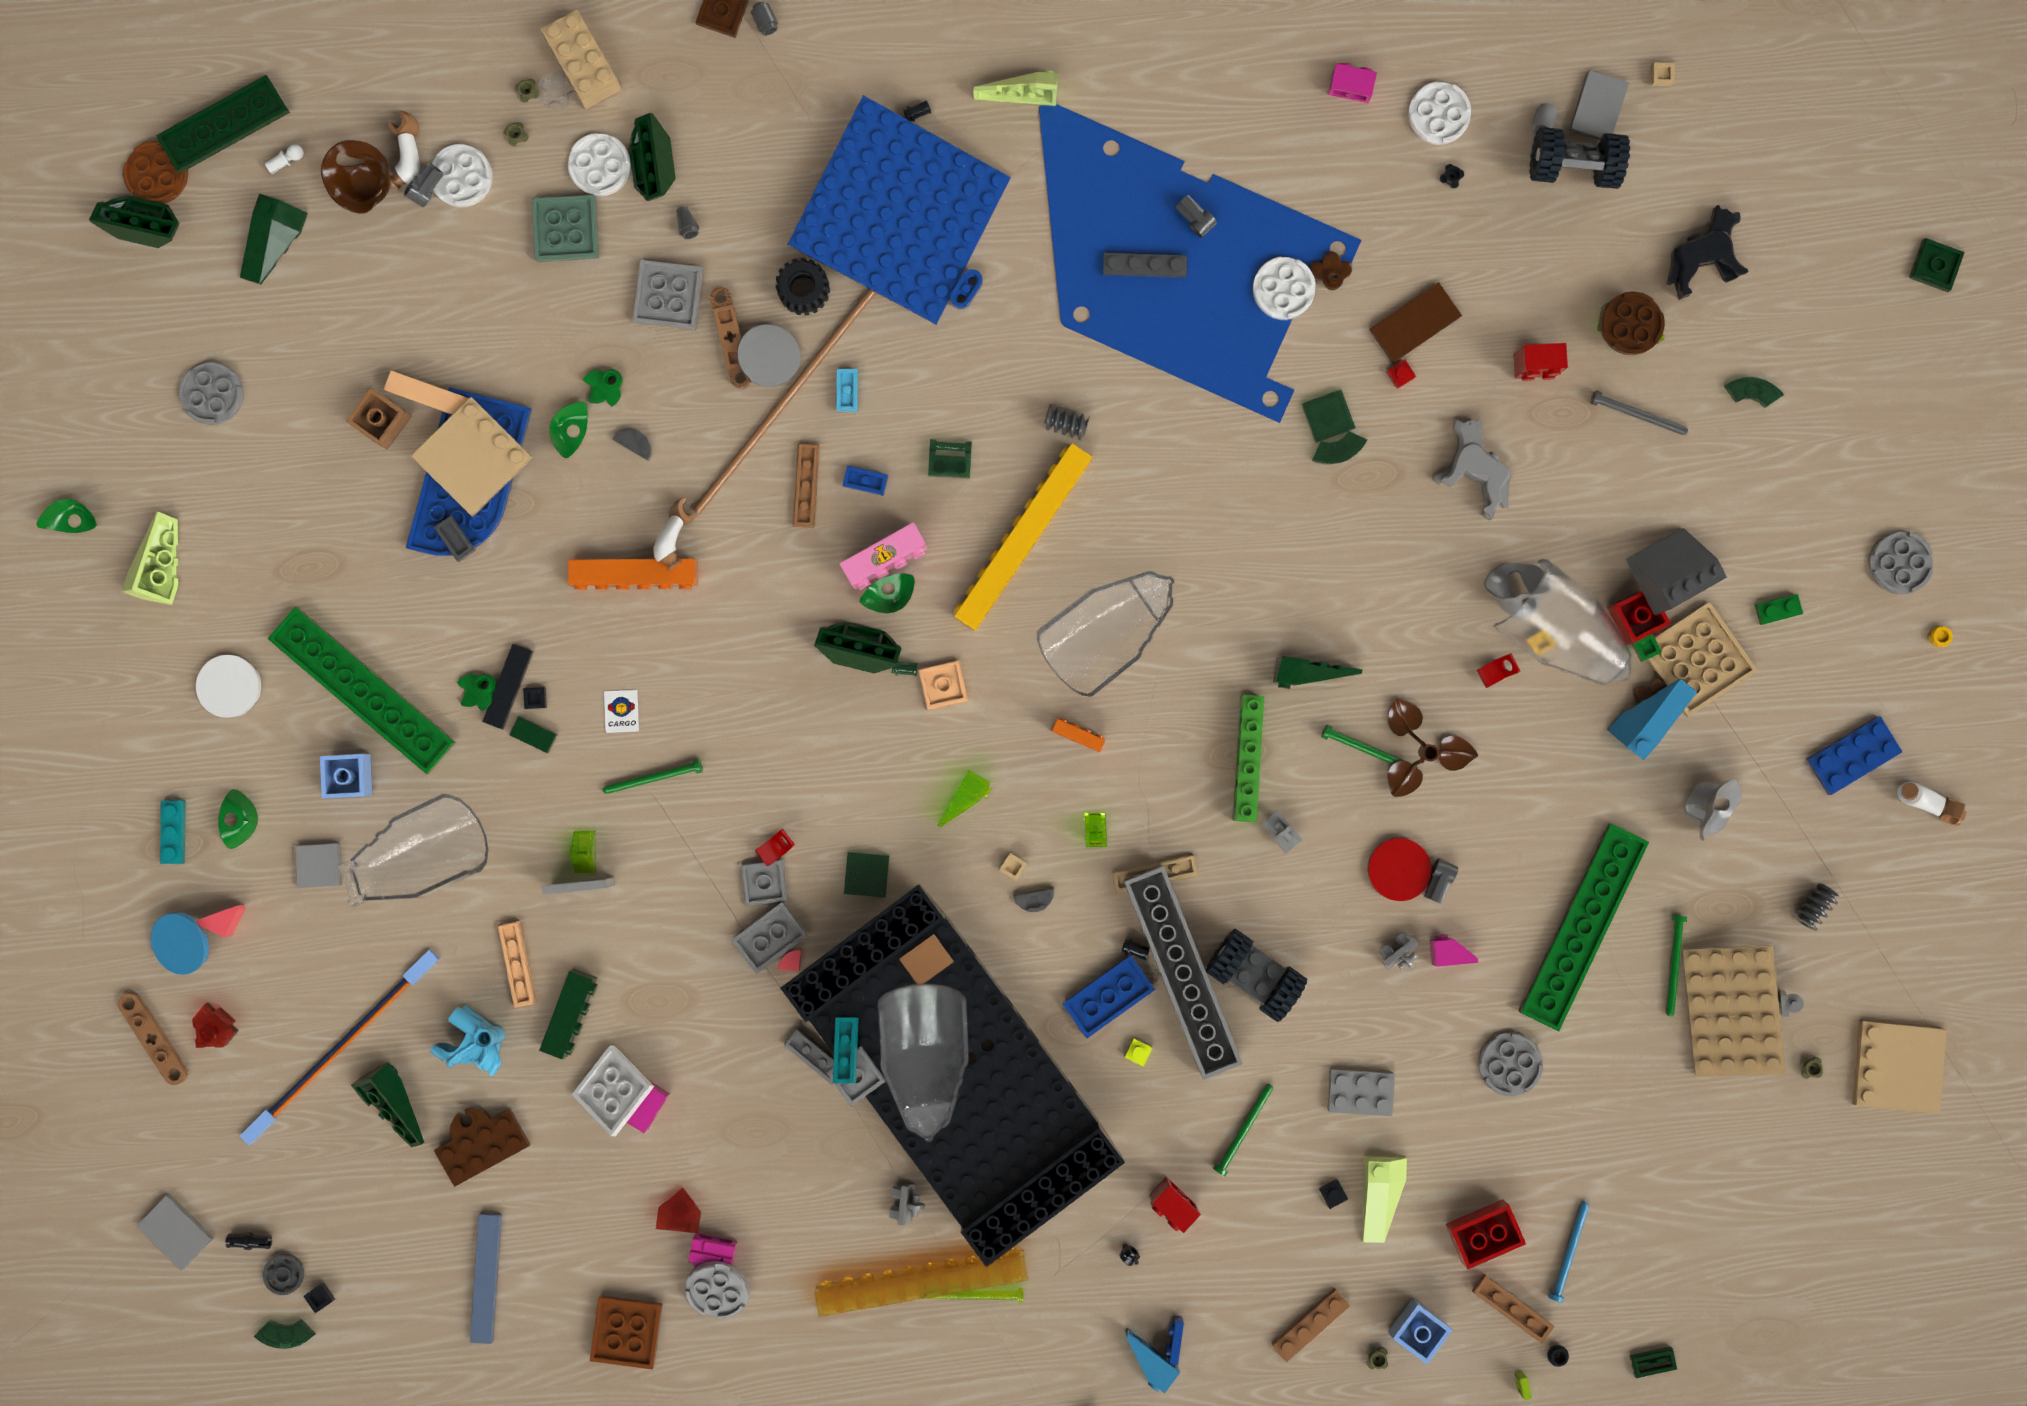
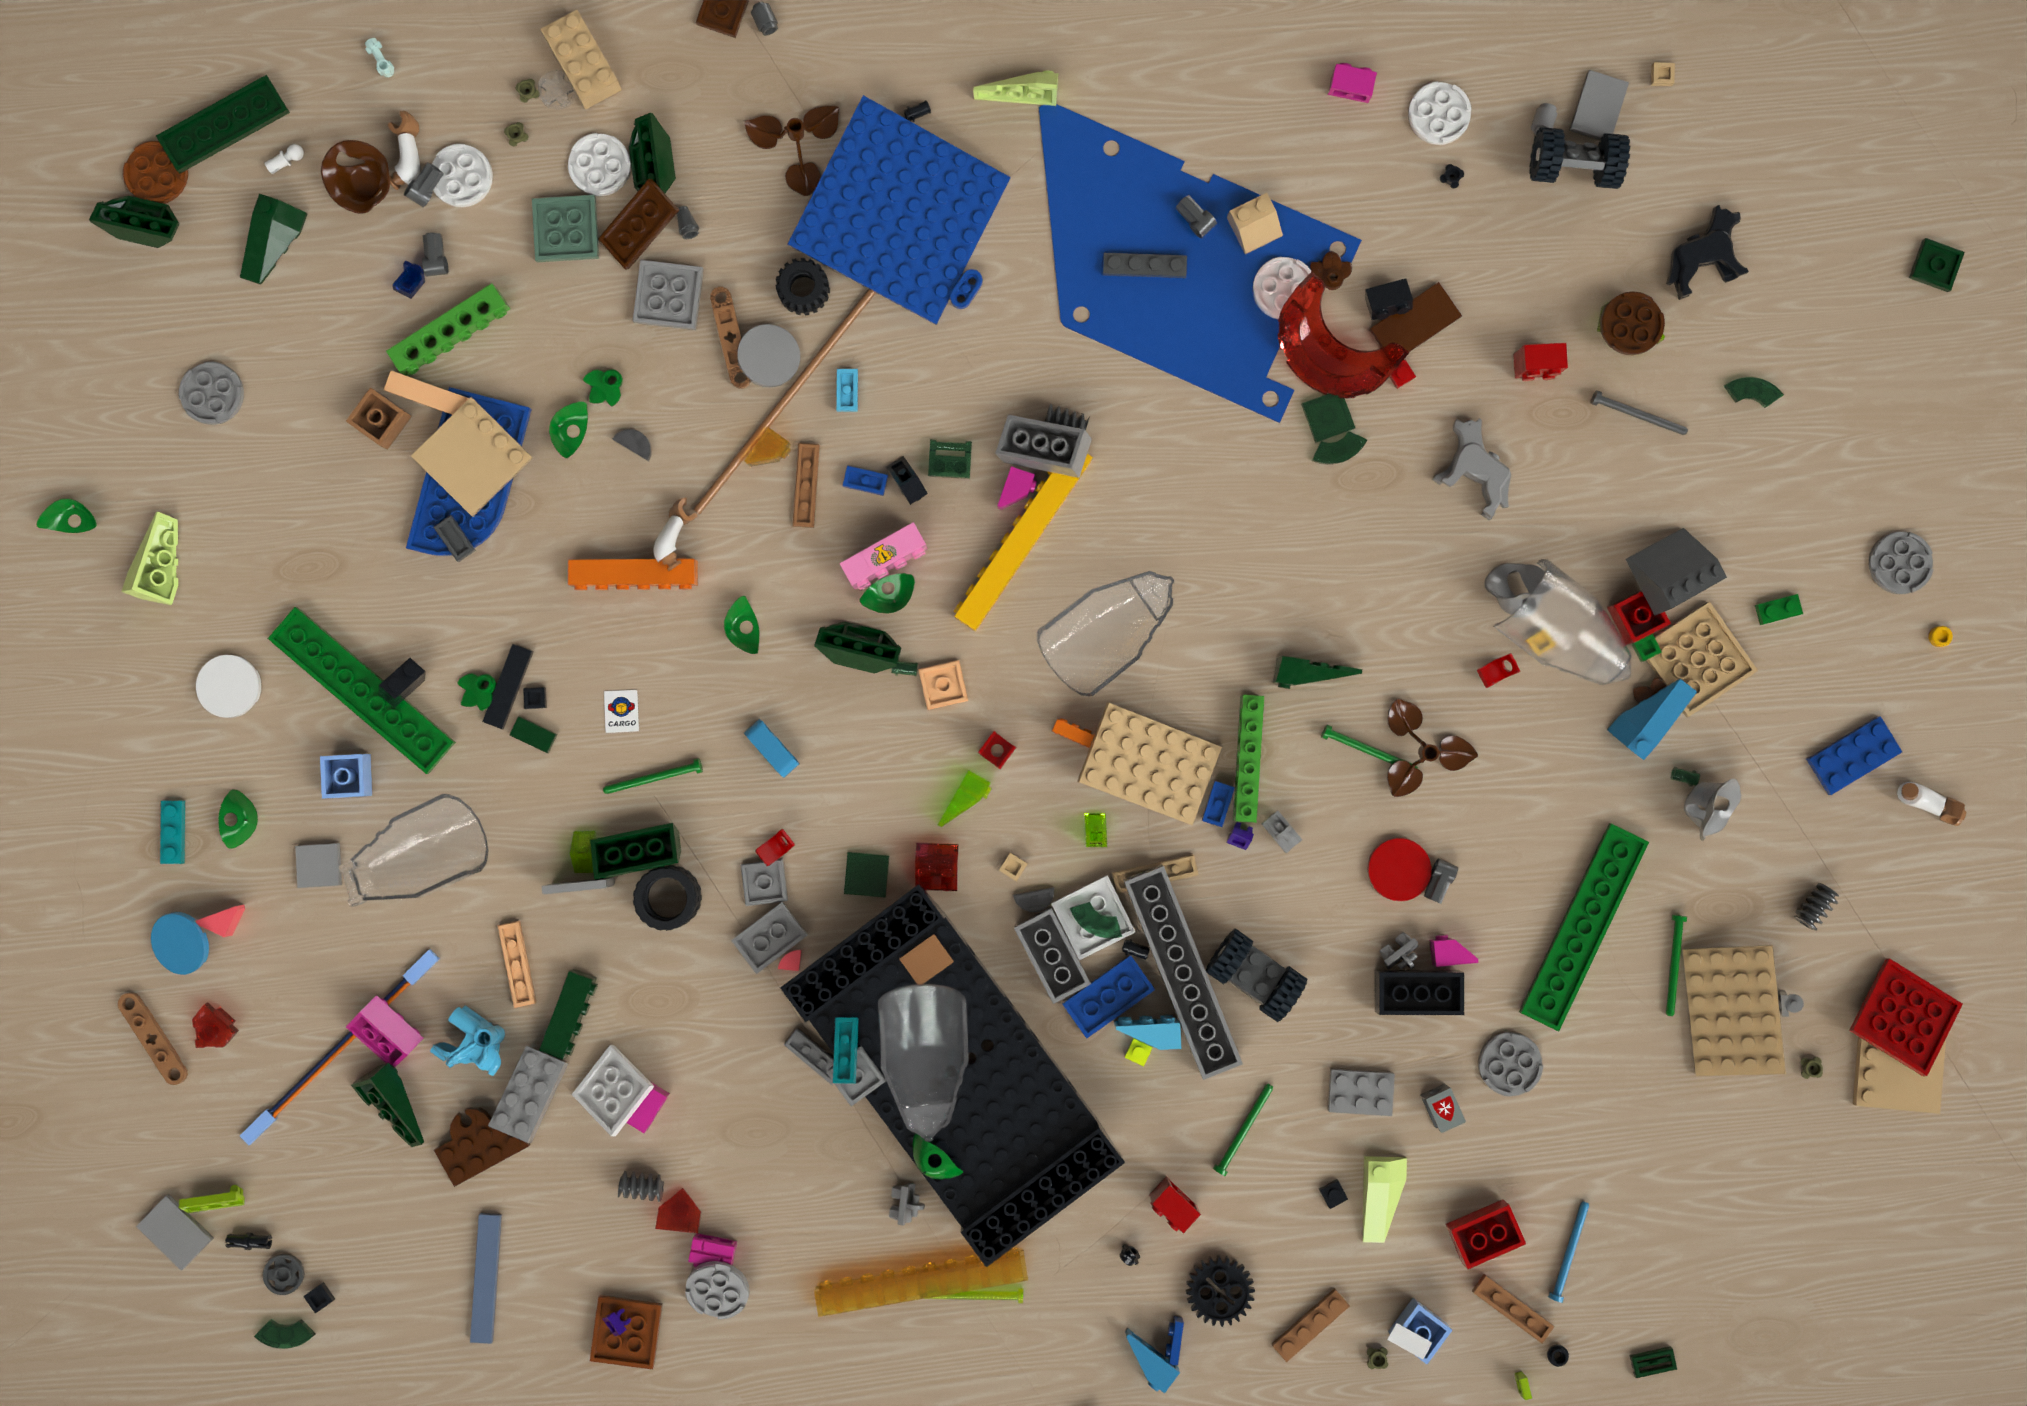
(216, 1201): none -> lime hinge
(383, 66): none -> light aqua bar
(384, 1031): none -> dark pink slope
(401, 352): none -> bright green brick
(402, 682): none -> black brick
(410, 280): none -> clear blue bracket
(434, 261): none -> dark grey piece
(528, 1094): none -> light grey brick
(614, 1323): none -> dark purple tile
(635, 851): none -> dark green slope
(638, 224): none -> reddish brown tile
(641, 1186): none -> dark grey piece
(644, 909): none -> black tyre
(738, 613): none -> green piece
(766, 129): none -> reddish brown plant
(769, 449): none -> clear yellow slope
(771, 748): none -> dark azure beam
(907, 480): none -> black slope
(921, 1152): none -> green piece
(937, 866): none -> clear red slope
(994, 739): none -> red piece
(1016, 487): none -> dark pink slope
(1043, 446): none -> light grey brick
(1052, 955): none -> light grey brick
(1095, 923): none -> clear green tile
(1106, 902): none -> white plate
(1149, 763): none -> tan plate
(1159, 1033): none -> medium azure slope
(1207, 1304): none -> black gear
(1218, 804): none -> blue plate
(1239, 837): none -> dark purple tile
(1255, 223): none -> tan slope
(1321, 358): none -> clear red windscreen
(1389, 299): none -> black brick
(1409, 1341): none -> white sticker
(1419, 992): none -> black brick
(1443, 1108): none -> piece
(1691, 778): none -> clear green pin
(1906, 1017): none -> red plate

